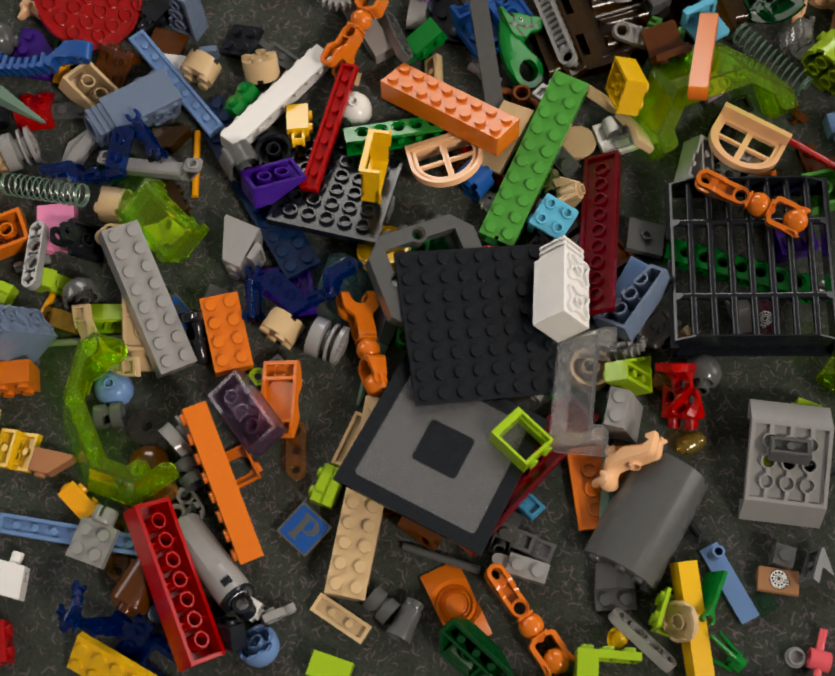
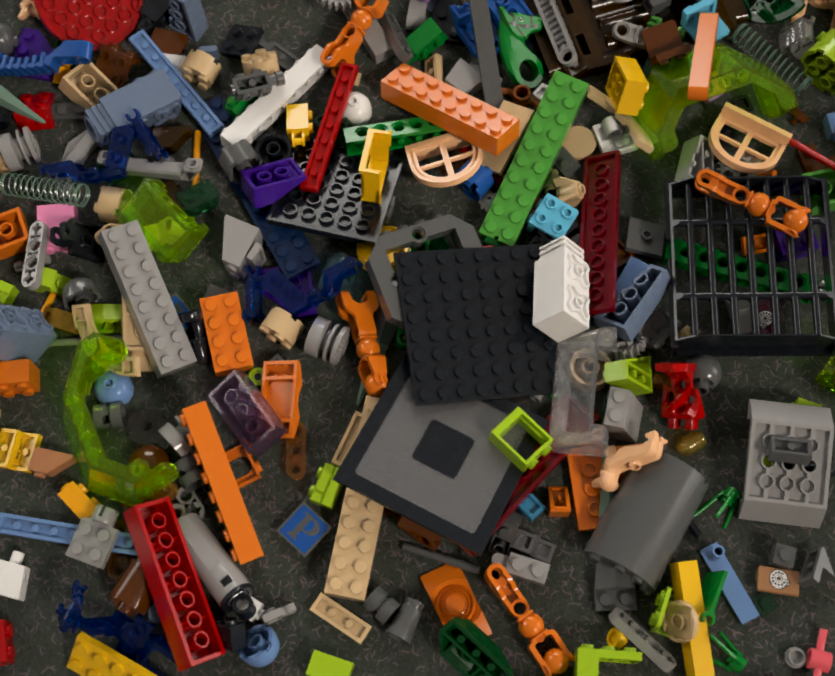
(198, 198): none -> clear green bracket
(248, 84): none -> dark grey brick
(464, 78): none -> light grey torso
(558, 501): none -> orange slope
(729, 499): none -> green plant
(759, 244): none -> orange slope

